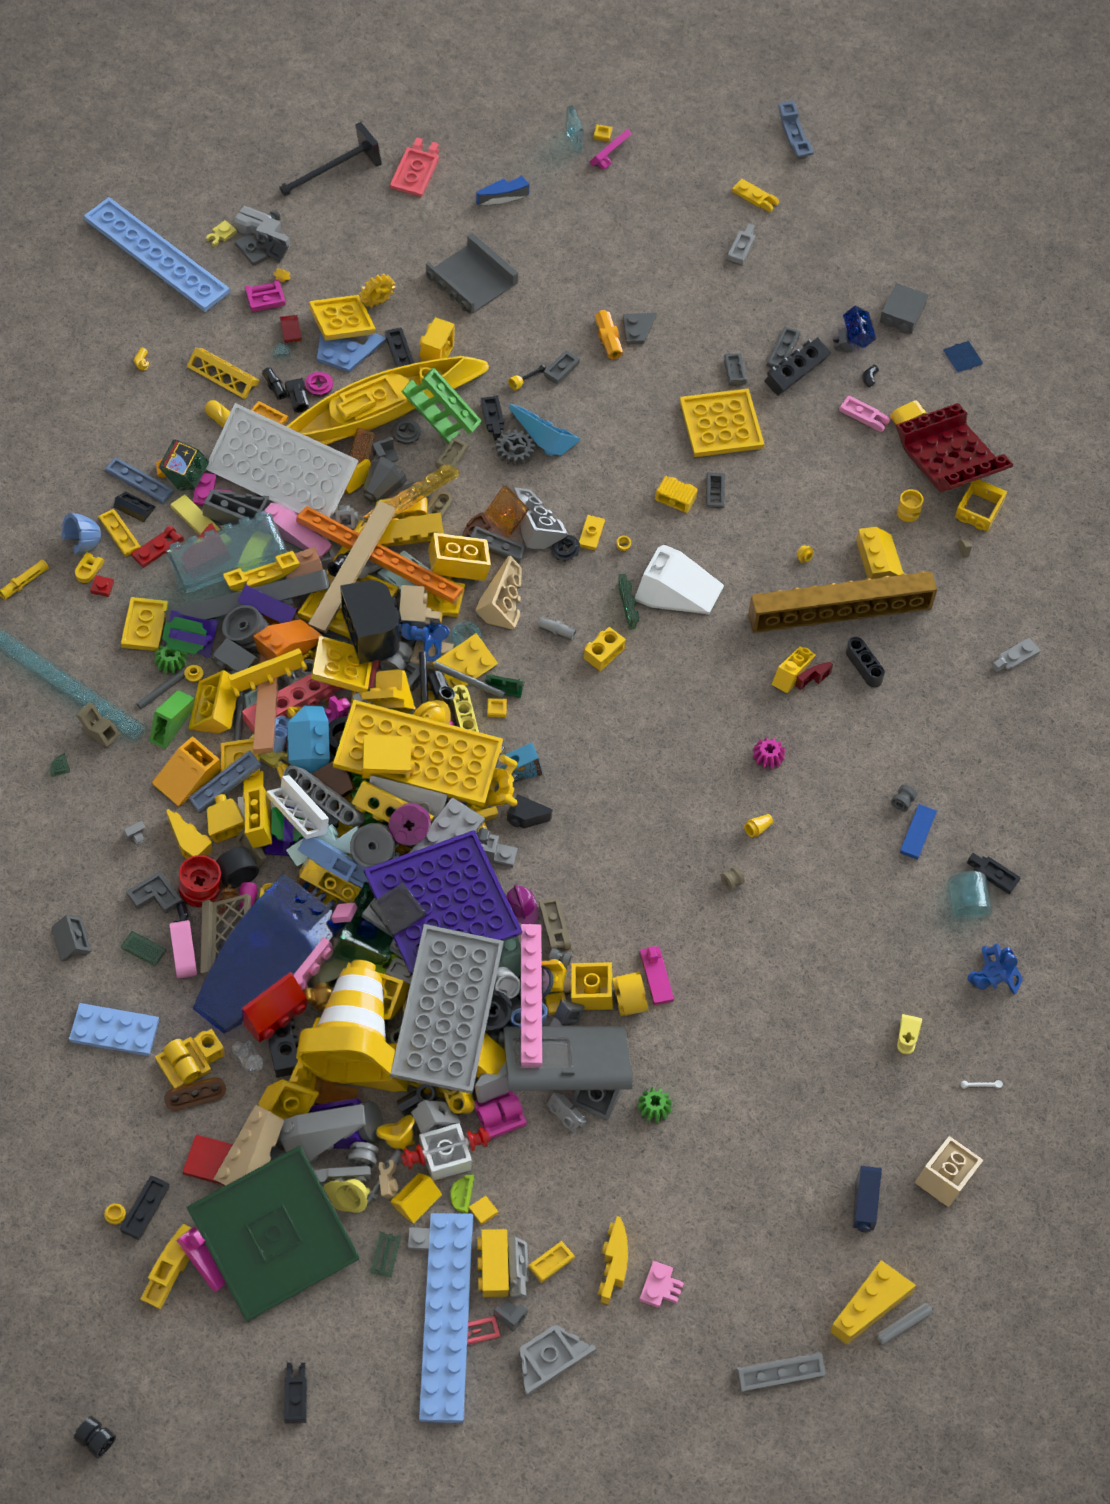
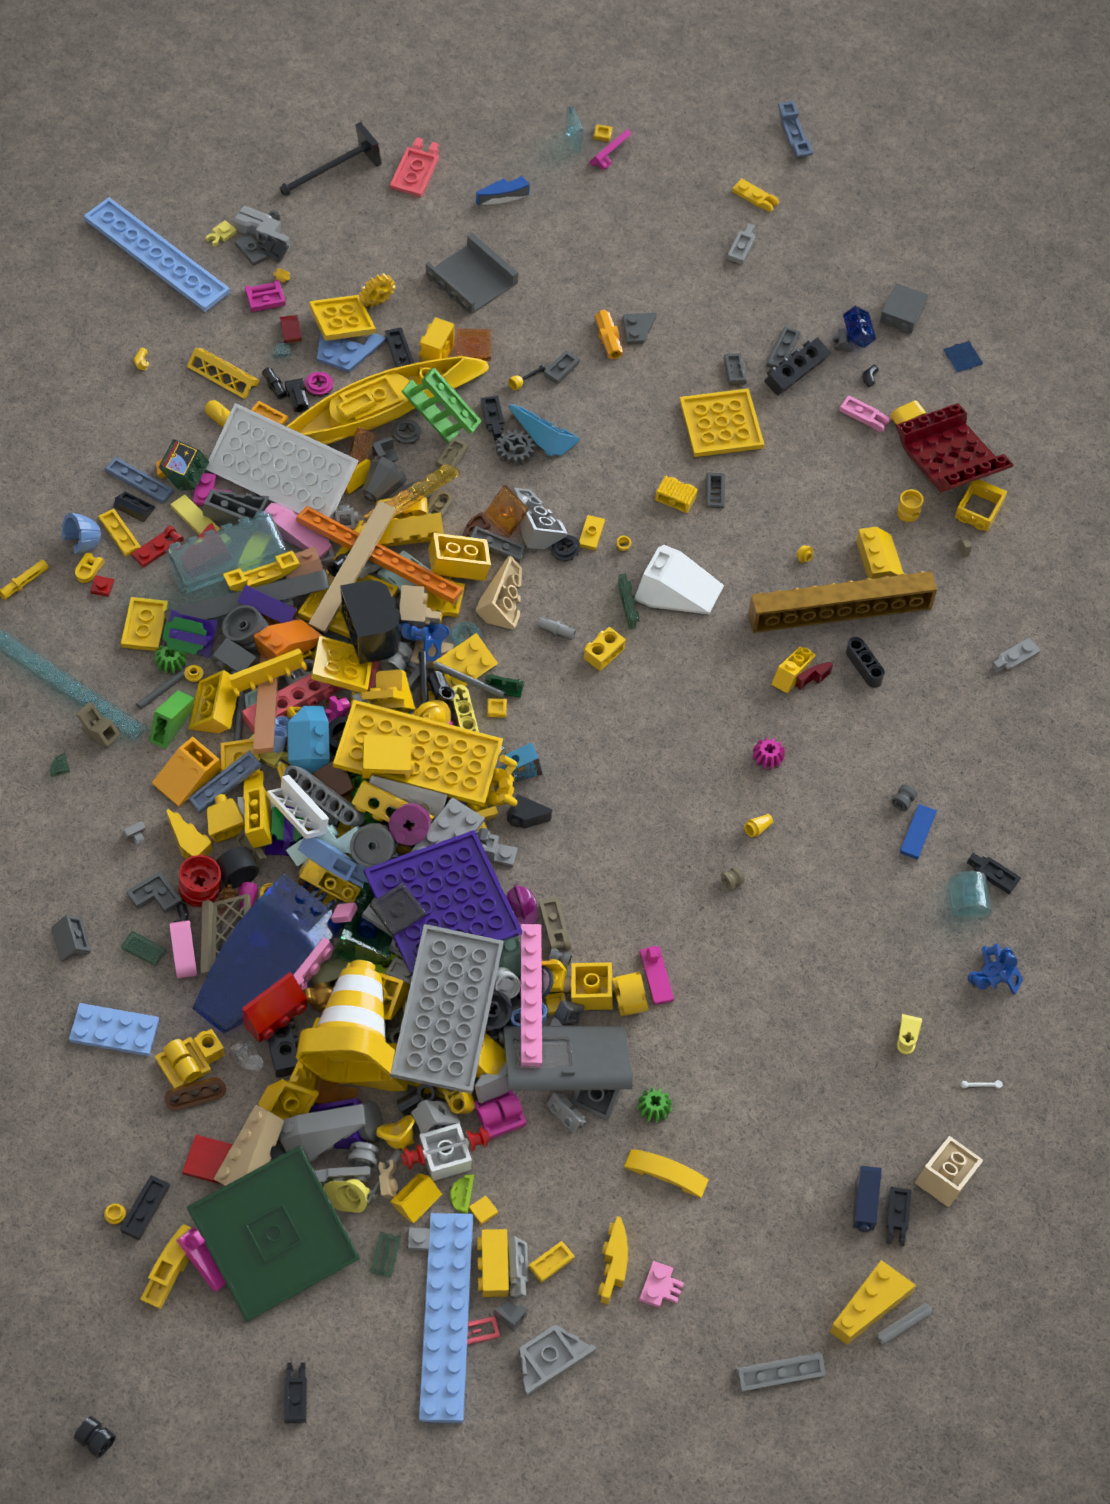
(474, 343): none -> clear orange plate
(667, 1170): none -> yellow slope
(898, 1213): none -> black hinge

